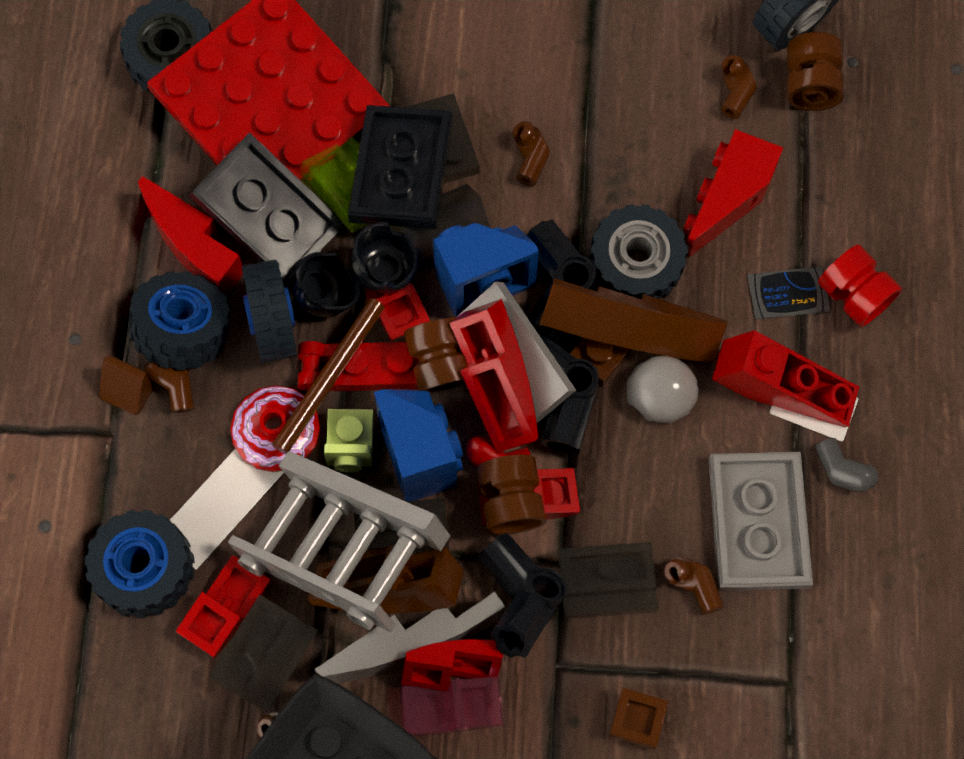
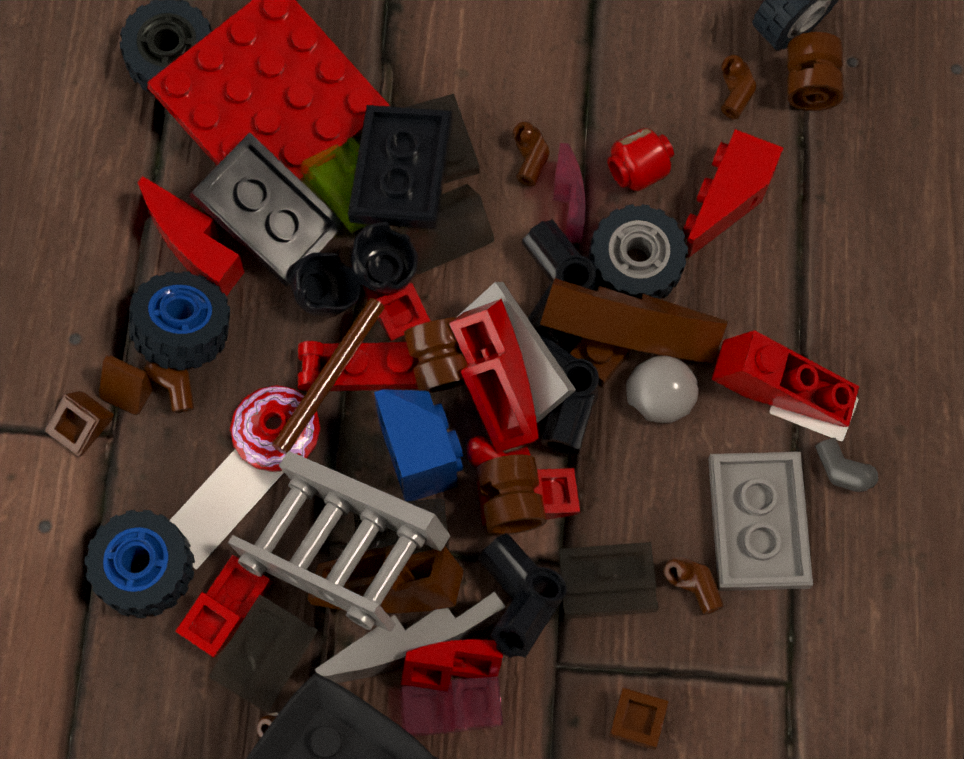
(78, 422): none -> reddish brown slope
(269, 310): black wheel -> none
(349, 439): yellowish green bracket -> none
(477, 256): blue slope -> none
(570, 188): none -> clear pink slope
(640, 159): none -> red head
(787, 293): sticker -> none
(859, 285): red wheel -> none

